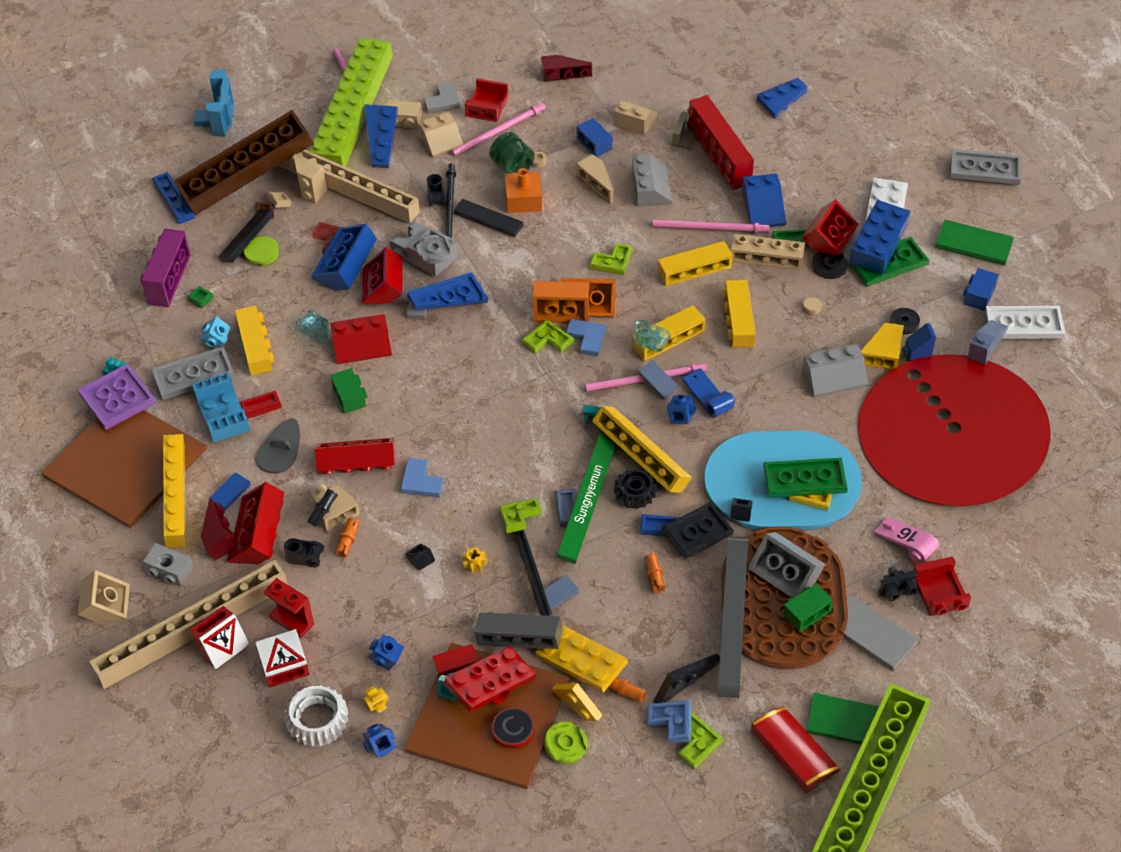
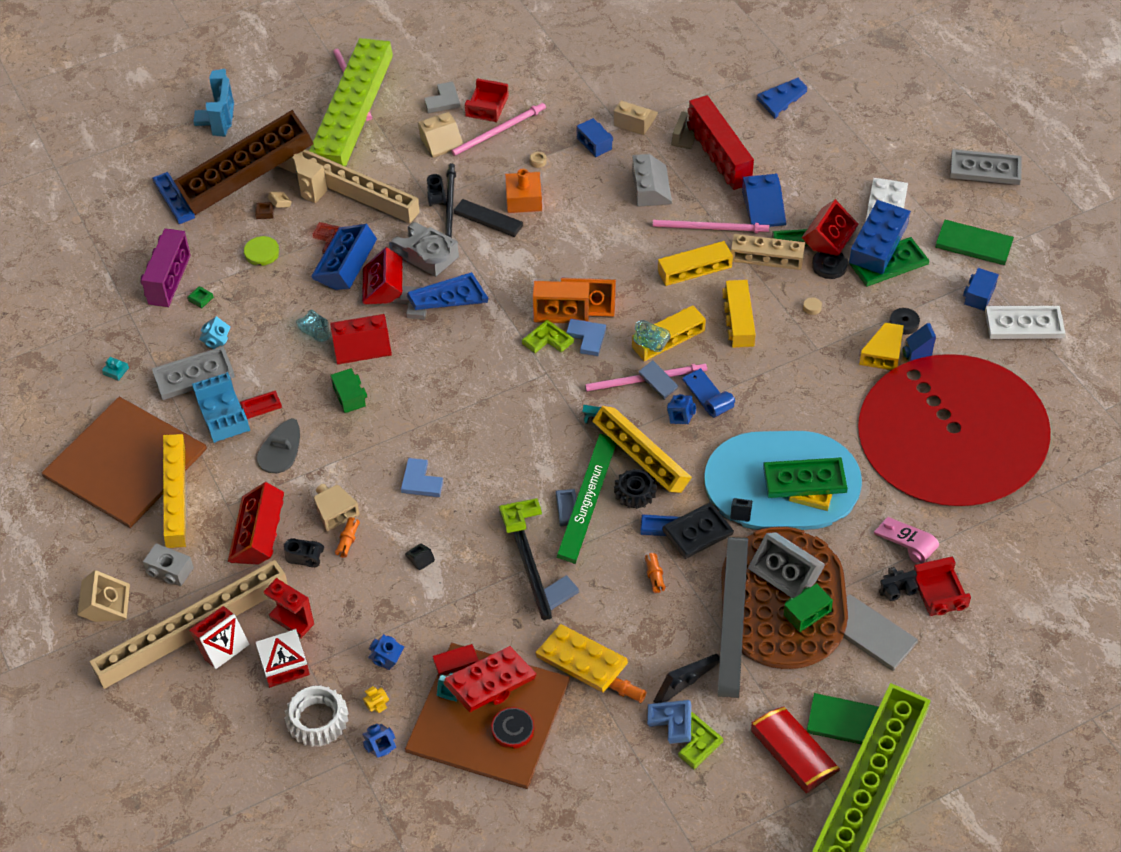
(116, 396): medium lavender plate -> none
(215, 532): dark red slope -> none
(230, 490): blue tile -> none
(246, 235): black tile -> none
(253, 340): yellow brick -> none
(322, 507): black axle -> none
(355, 455): red slope -> none
(381, 130): blue wing -> none
(408, 113): tan brick -> none
(474, 560): yellow gear -> none
(511, 153): clear green wheel -> none
(519, 630): dark grey brick -> none
(562, 68): dark red slope -> none
(565, 743): lime tile -> none
(578, 700): yellow wing -> none
(594, 174): tan slope -> none
(614, 263): lime tile -> none
(835, 370): light grey slope -> none
(986, 341): sand blue slope -> none

